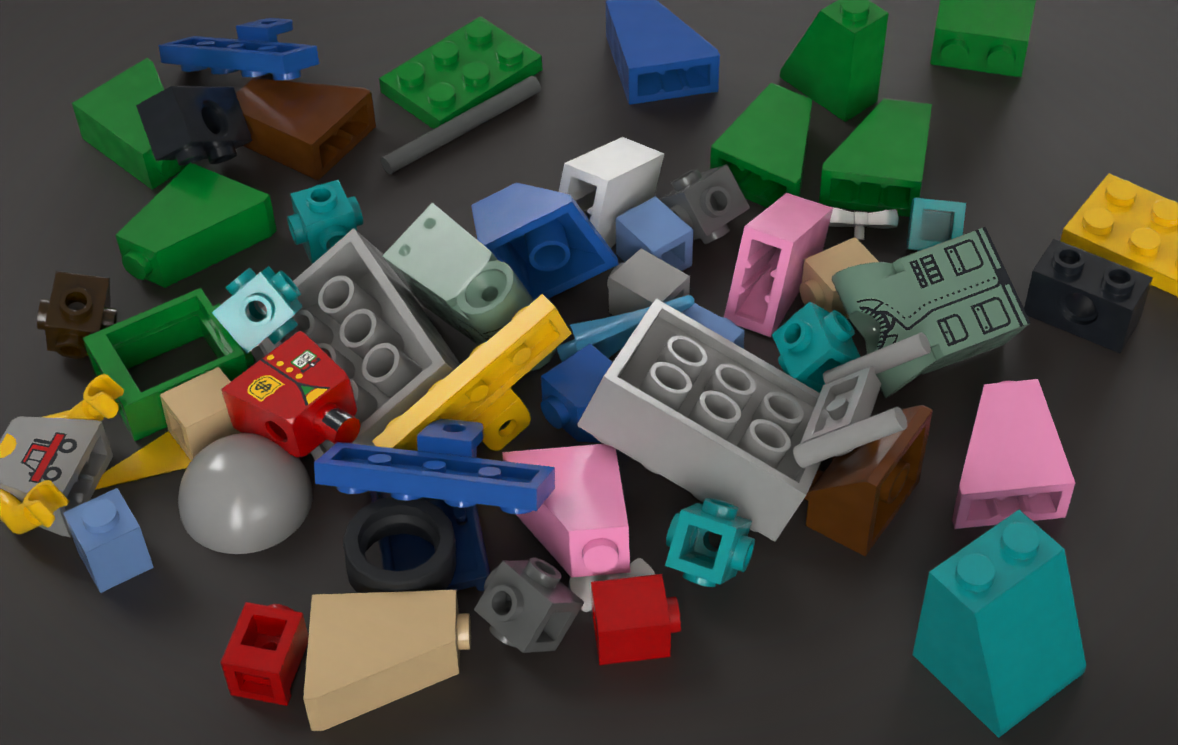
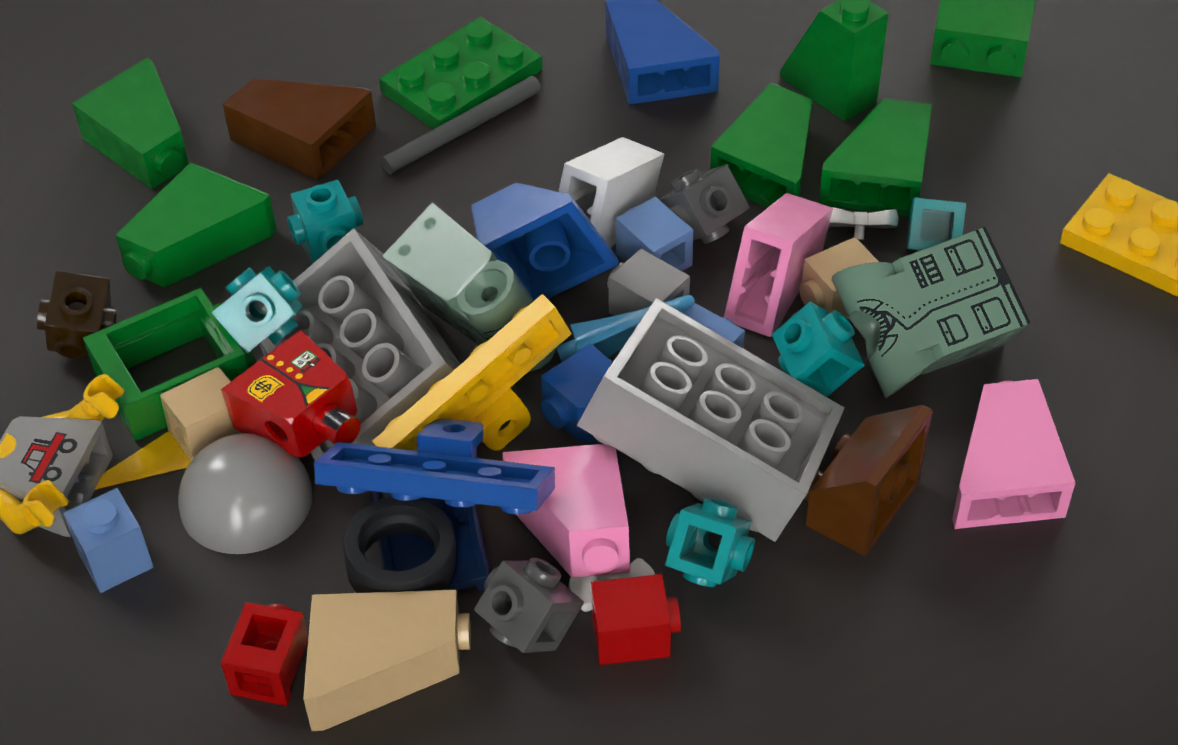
(194, 124): black brick -> none
(253, 53): blue plate -> none
(847, 400): light grey plate -> none
(1002, 623): teal slope -> none
(1087, 295): black brick -> none

